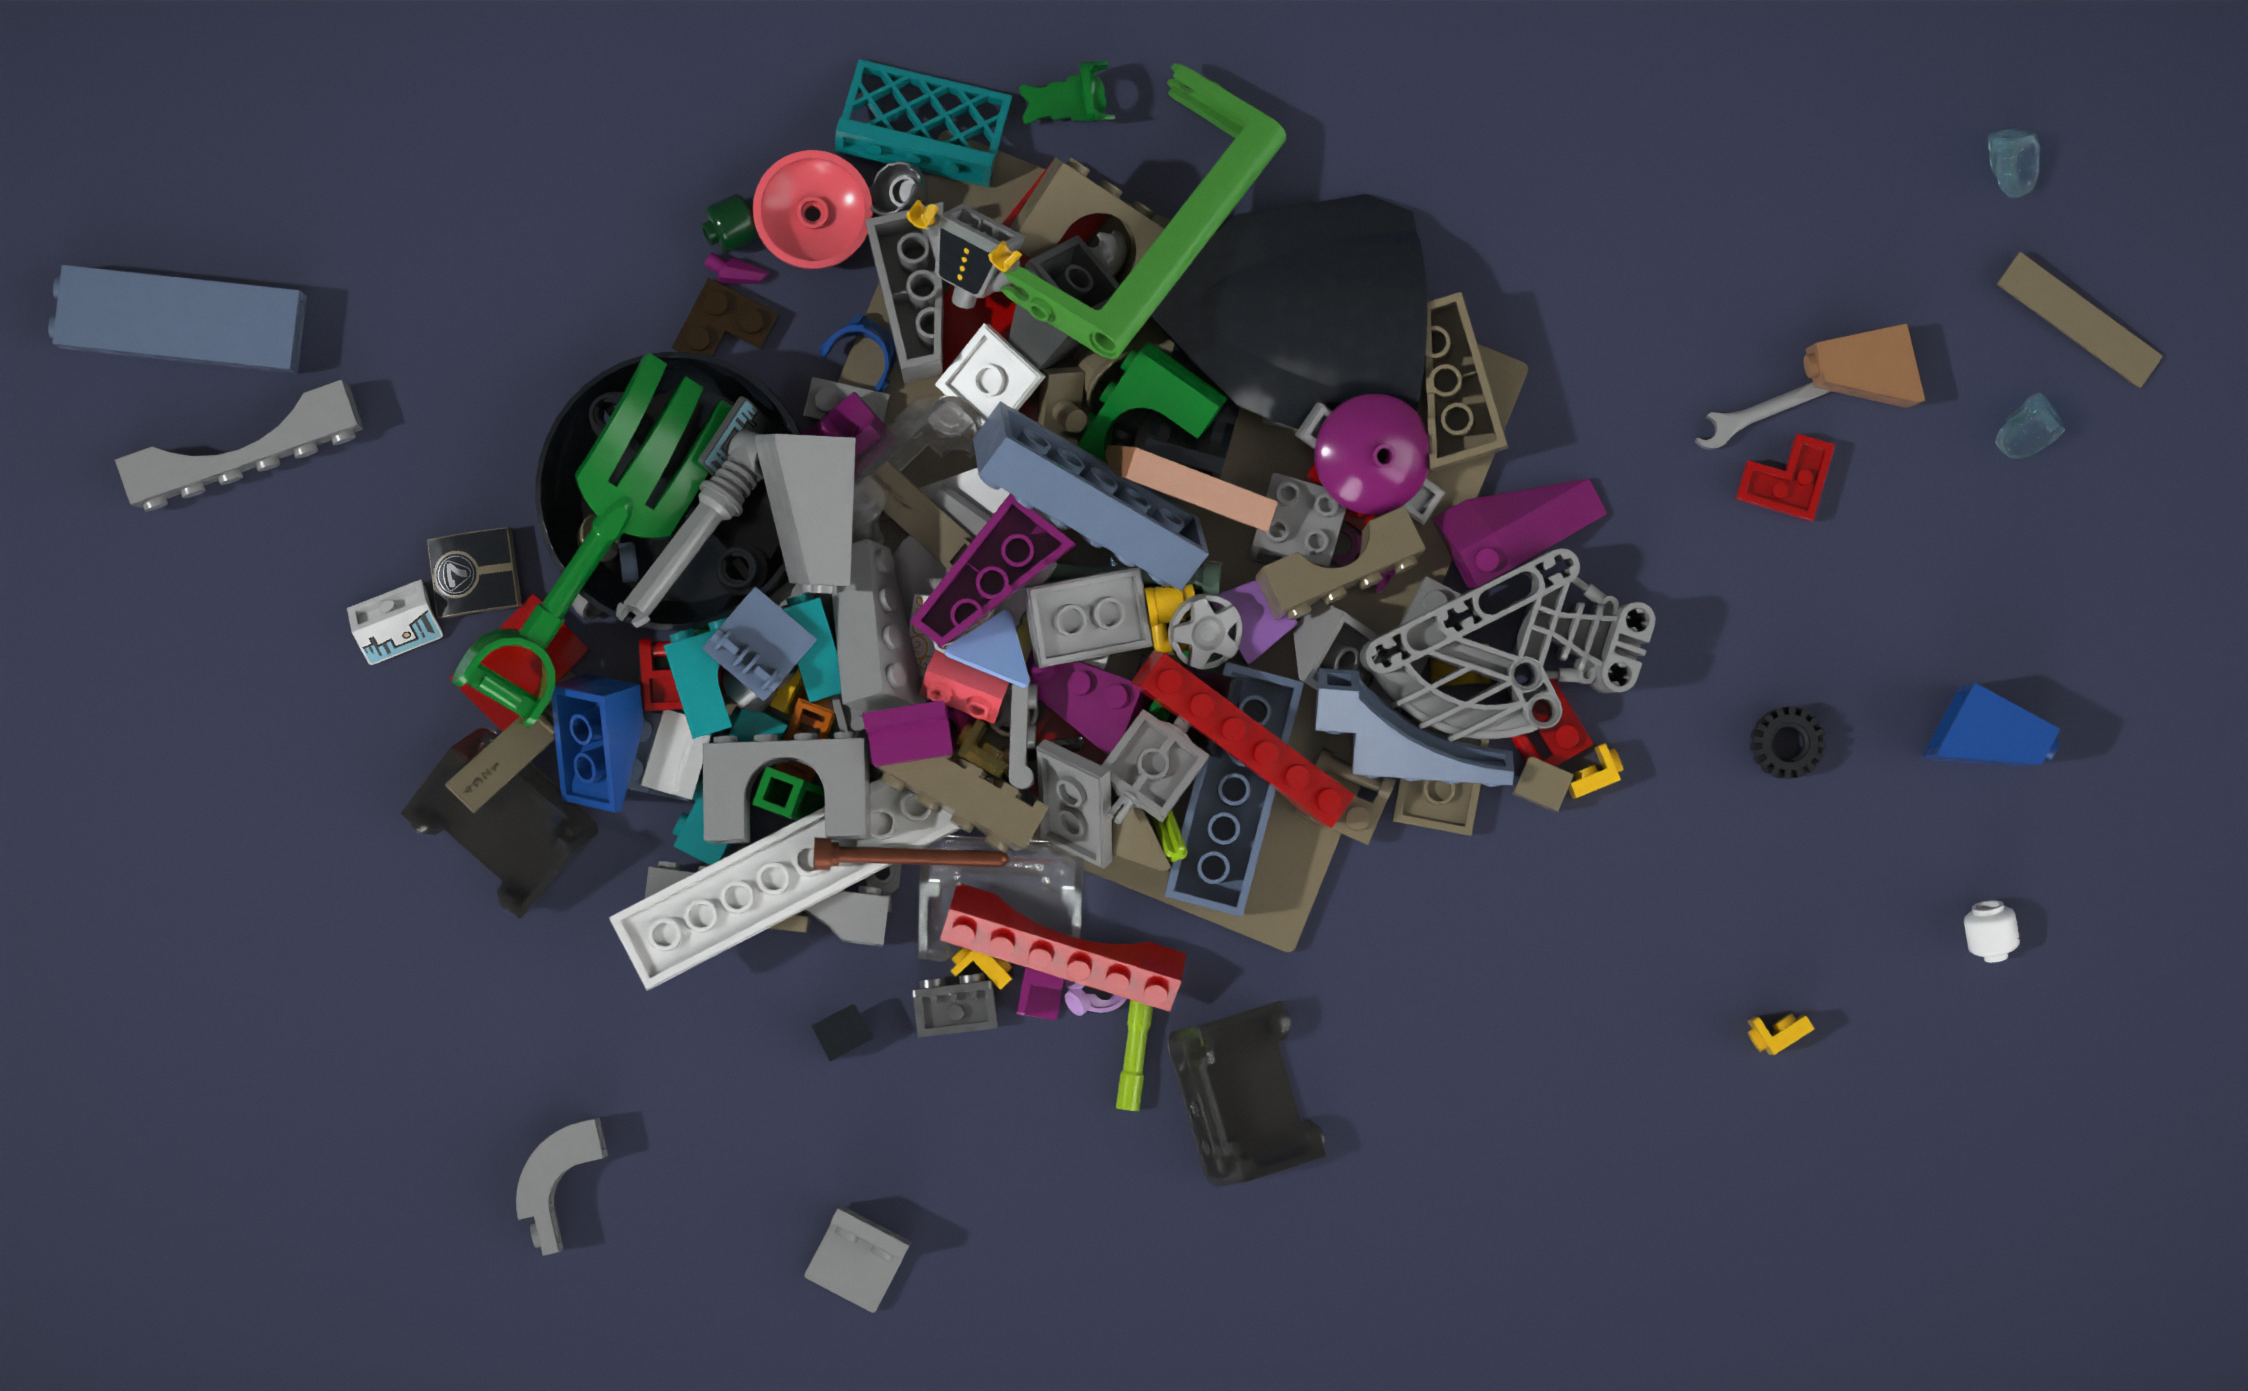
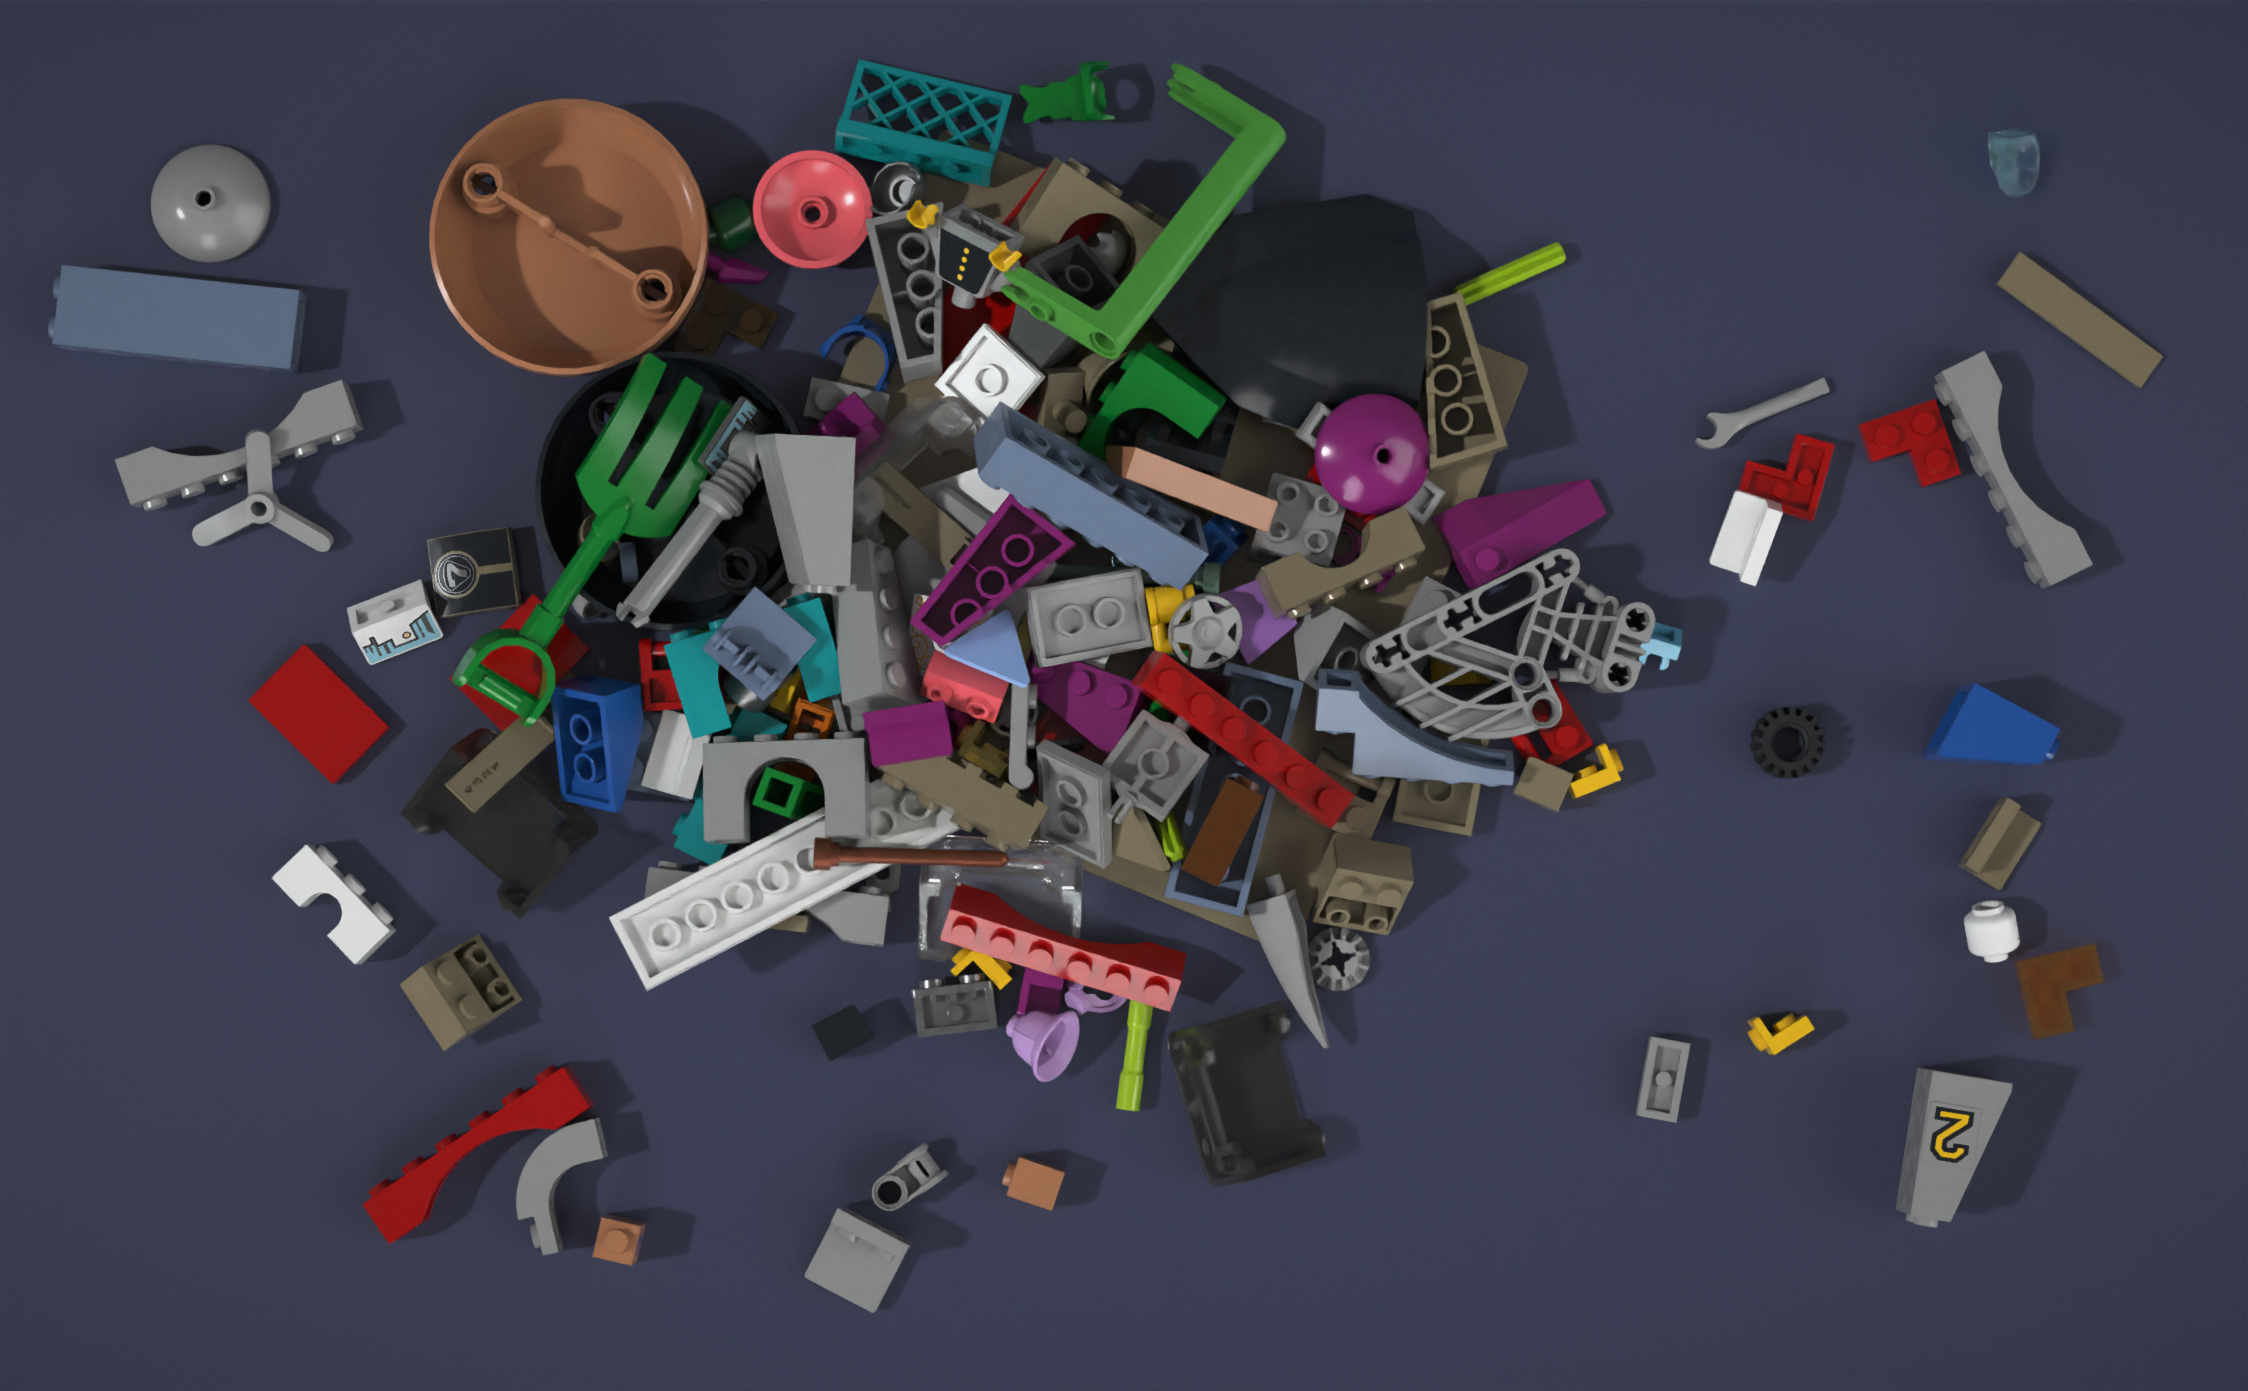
(232, 218): none -> light grey dish
(260, 490): none -> light grey piece
(319, 714): none -> red tile
(361, 926): none -> white arch
(409, 1200): none -> red arch
(460, 992): none -> dark tan slope
(570, 238): none -> nougat cylinder
(619, 1239): none -> nougat brick
(910, 1177): none -> light grey piece
(1033, 1182): none -> nougat brick
(1045, 1041): none -> lavender hat
(1223, 538): none -> blue bracket
(1223, 830): none -> reddish brown arch
(1284, 939): none -> light grey piece
(1355, 968): none -> light grey gear
(1362, 884): none -> dark tan slope
(1511, 273): none -> lime axle
(1662, 1079): none -> light grey plate
(1664, 642): none -> medium azure tile
(1746, 535): none -> white panel
(1868, 366): medium nougat slope -> none
(1918, 432): none -> red plate
(1945, 1140): none -> light grey slope
(1974, 397): none -> light grey arch
(1999, 843): none -> dark tan panel
(2029, 428): clear light blue rock -> none
(2045, 983): none -> clear orange plate

